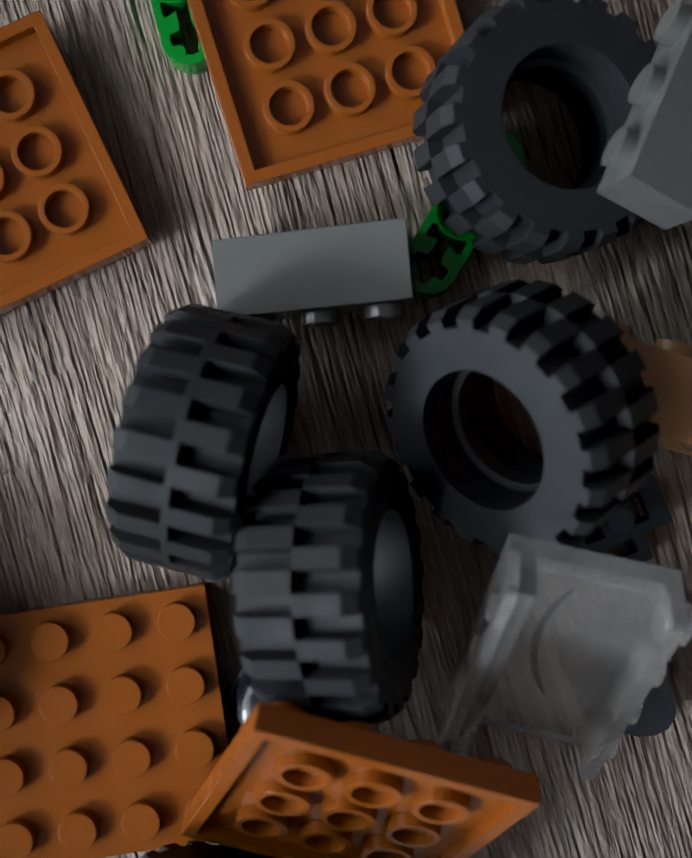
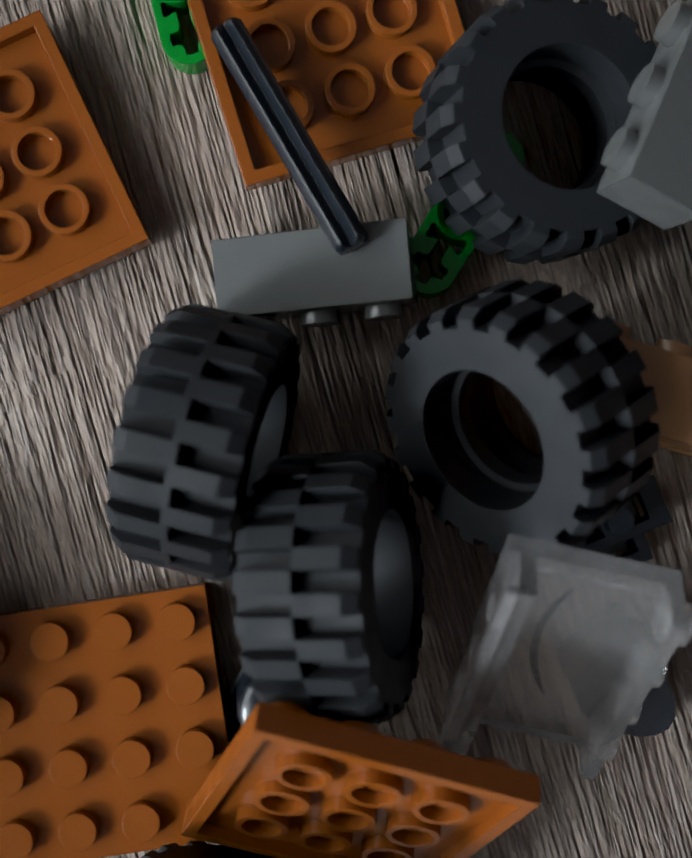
(289, 136): none -> black axle

